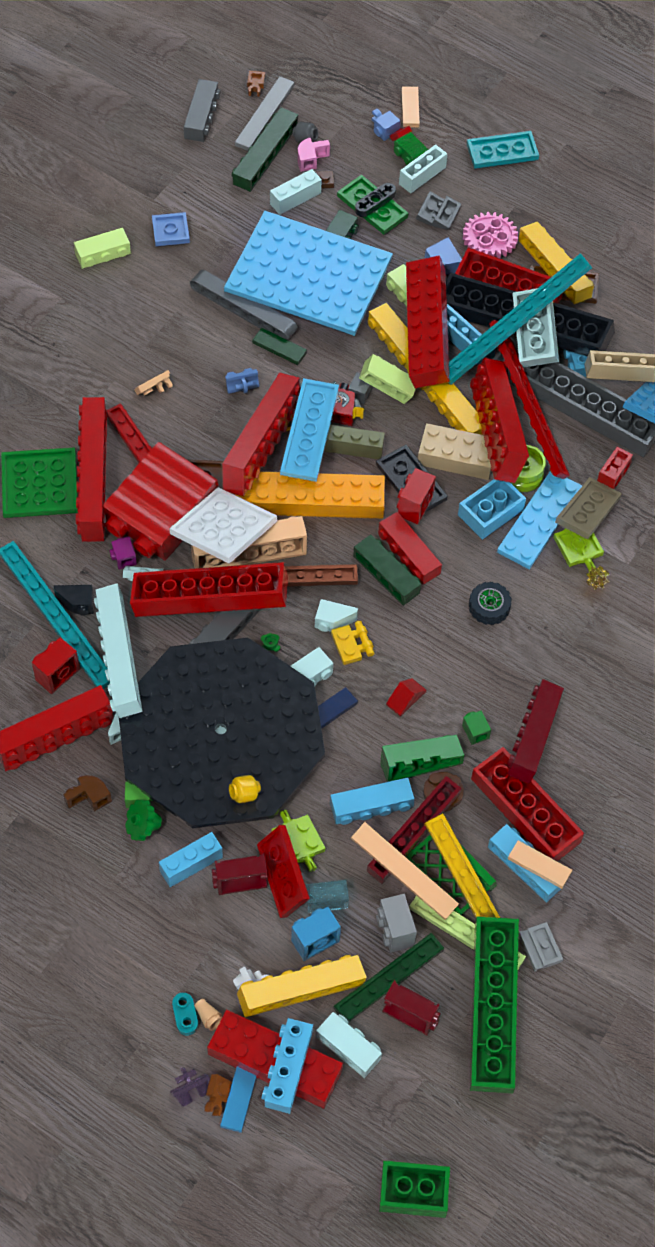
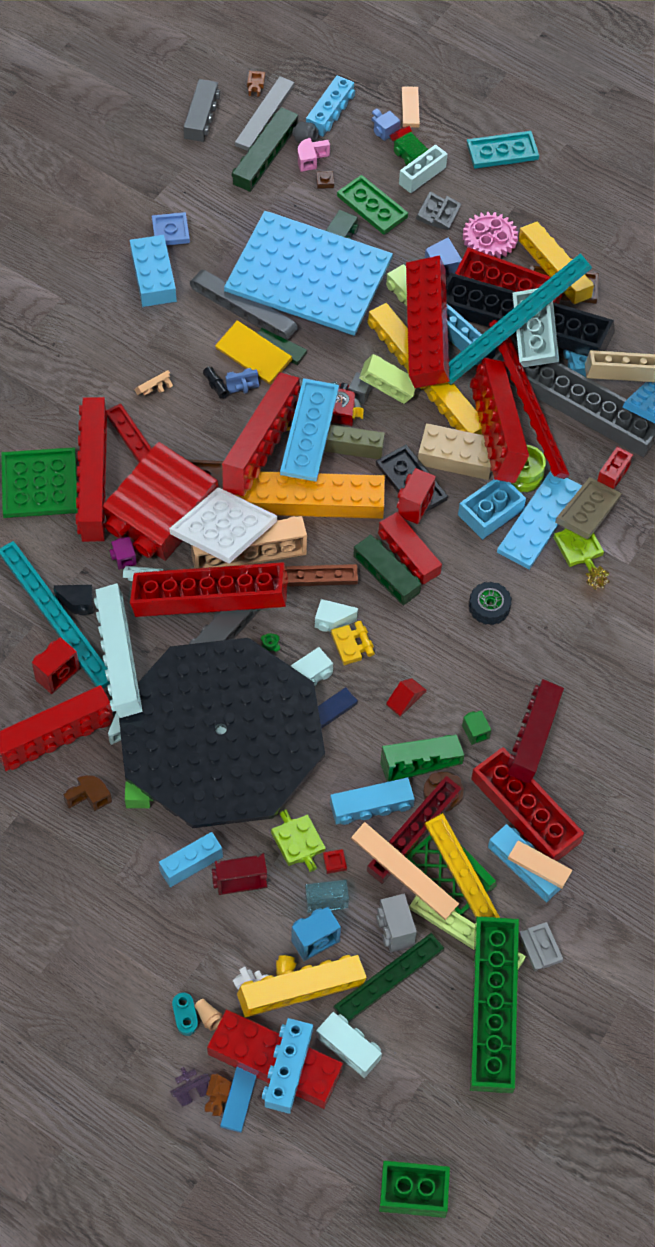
(102, 248): yellowish green brick -> none
(142, 820): green plant -> none
(153, 270): none -> medium azure brick
(216, 382): none -> black pin
(244, 789): yellow head -> none
(253, 352): none -> yellow tile
(283, 871): red plate -> none
(284, 964): none -> yellow cone
(295, 191): light aqua brick -> none
(331, 104): none -> medium azure brick
(334, 861): none -> red tile
(373, 206): black beam -> none
(411, 1009): dark red window -> none

